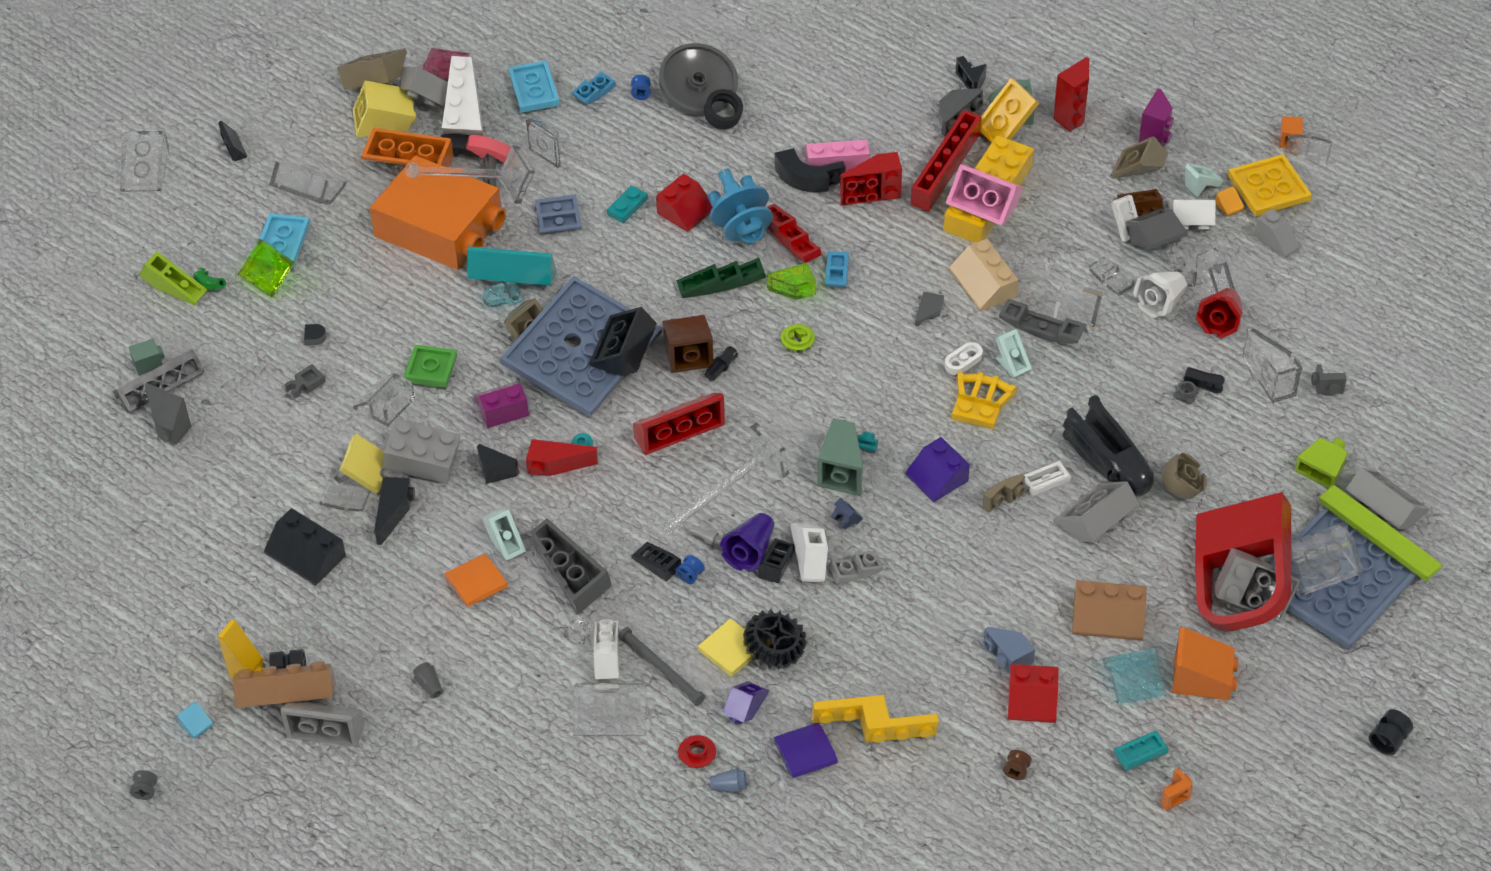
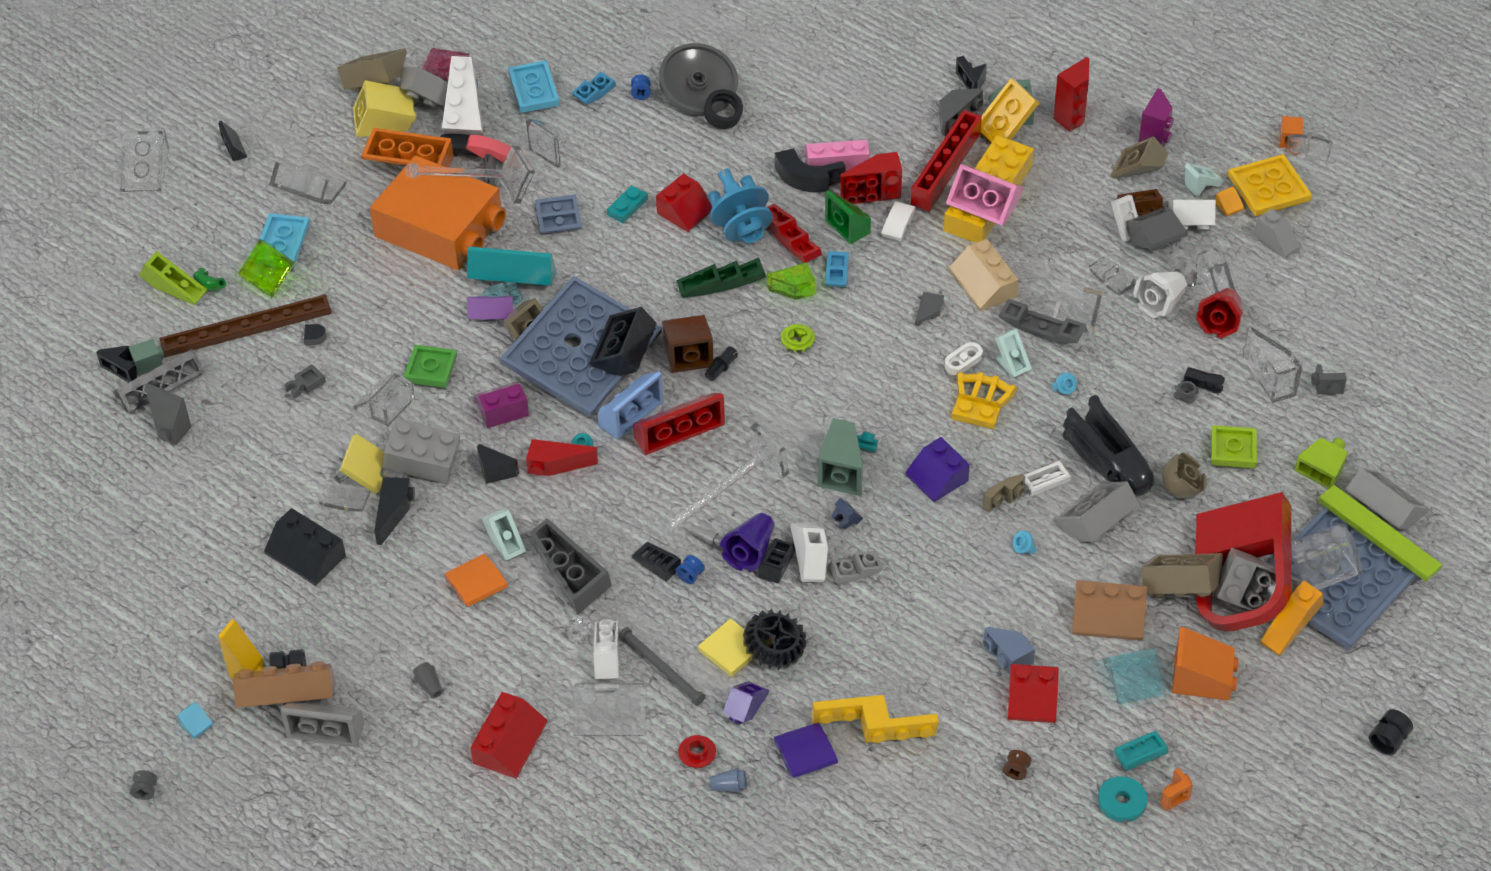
(118, 361): none -> black slope
(245, 325): none -> reddish brown tile
(489, 307): none -> medium lavender slope
(508, 736): none -> red slope
(631, 405): none -> light blue slope
(846, 218): none -> green slope
(897, 221): none -> white slope
(1024, 543): none -> medium azure plate
(1065, 383): none -> medium azure plate
(1125, 787): none -> teal tile
(1182, 574): none -> dark tan slope
(1233, 446): none -> lime plate
(1297, 613): none -> light orange slope

